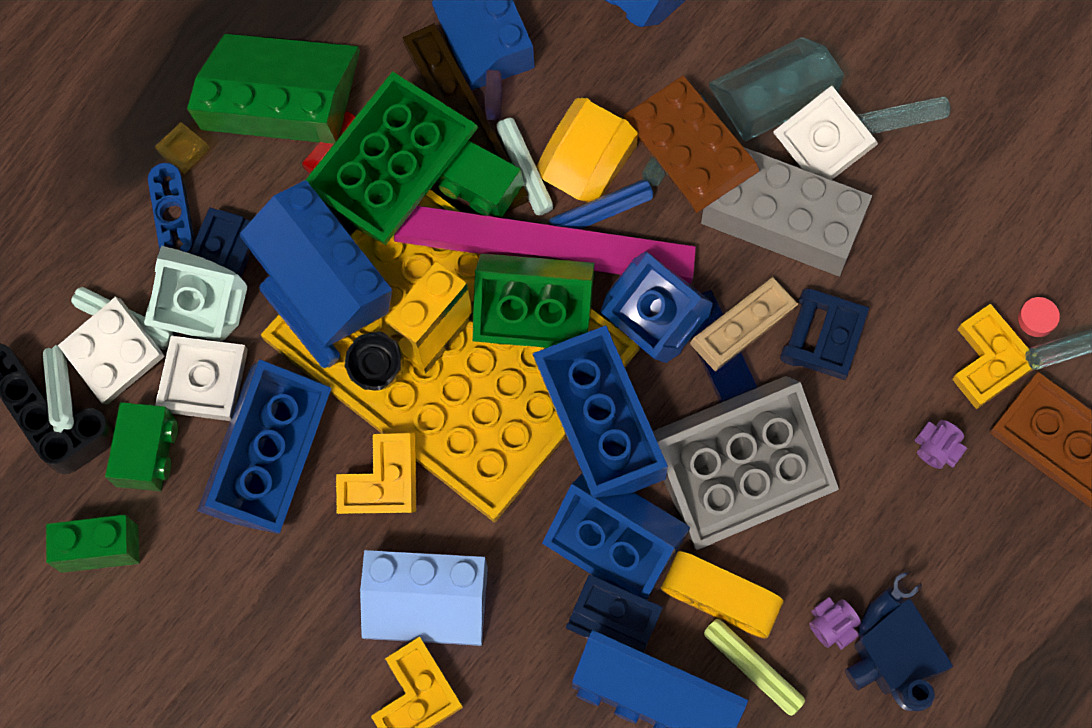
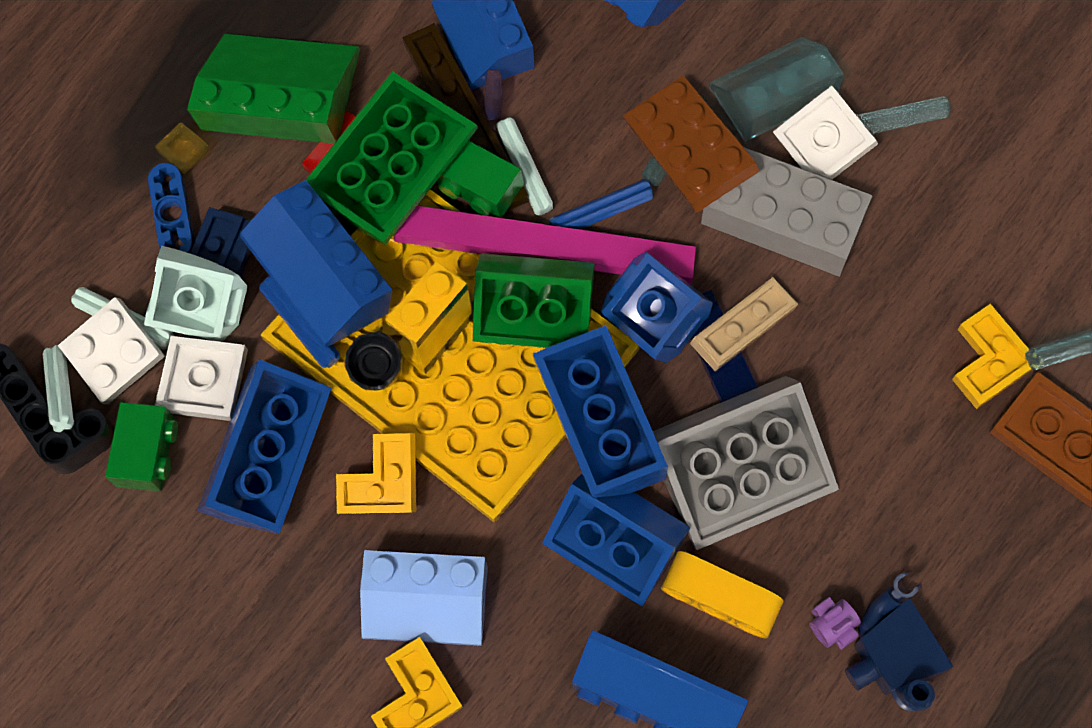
(92, 543): green brick -> none
(587, 151): yellow slope -> none
(614, 614): dark blue plate -> none
(754, 667): yellowish green axle -> none
(837, 337): dark blue plate -> none
(940, 444): medium lavender gear -> none
(1038, 317): coral tile -> none

